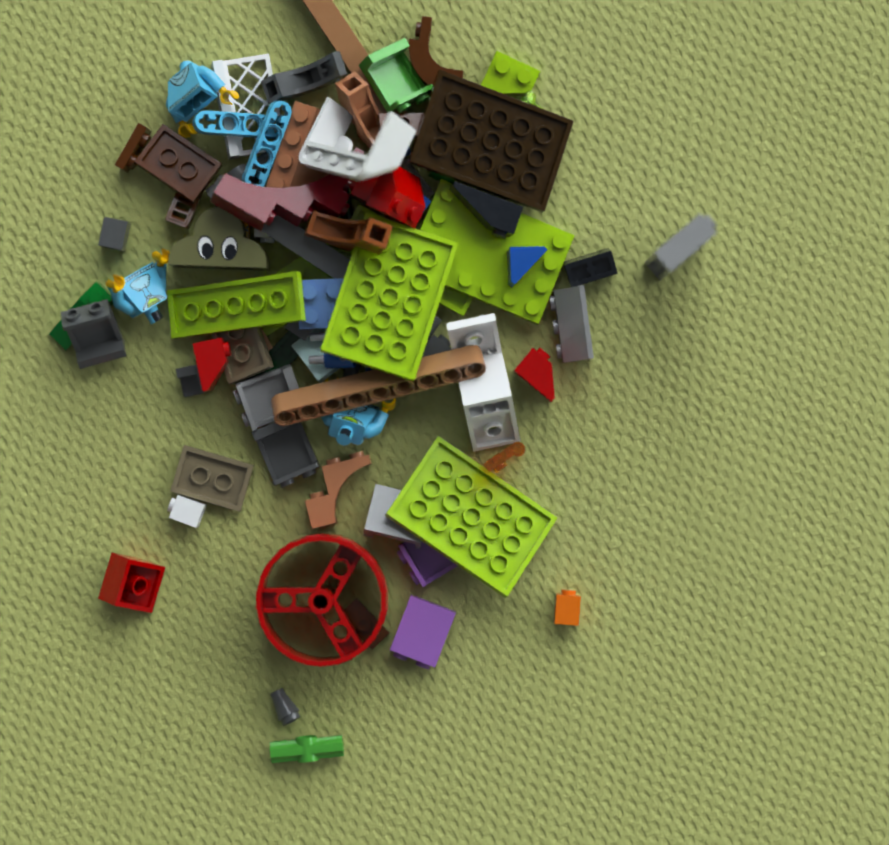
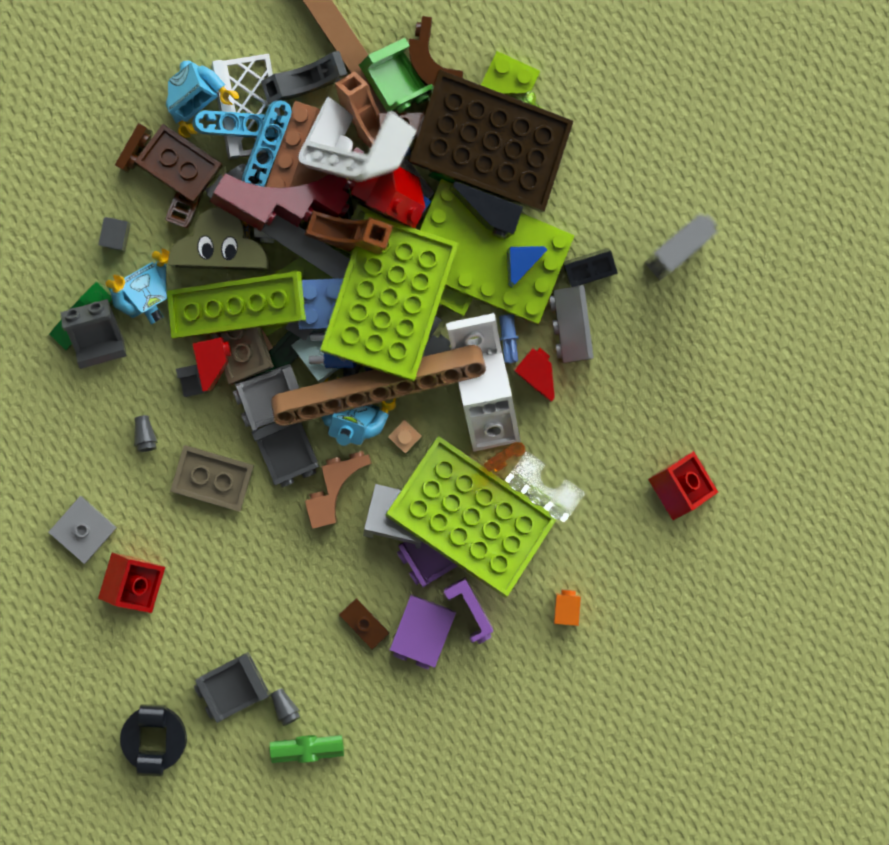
(82, 529): none -> light grey plate
(144, 435): none -> dark grey cone
(153, 762): none -> black piece
(186, 510): white brick -> none
(231, 687): none -> dark grey panel
(269, 601): red wheel -> none
(405, 436): none -> light nougat plate
(463, 586): none -> medium lavender panel
(509, 338): none -> medium blue axle
(526, 479): none -> clear arch
(683, 486): none -> red slope

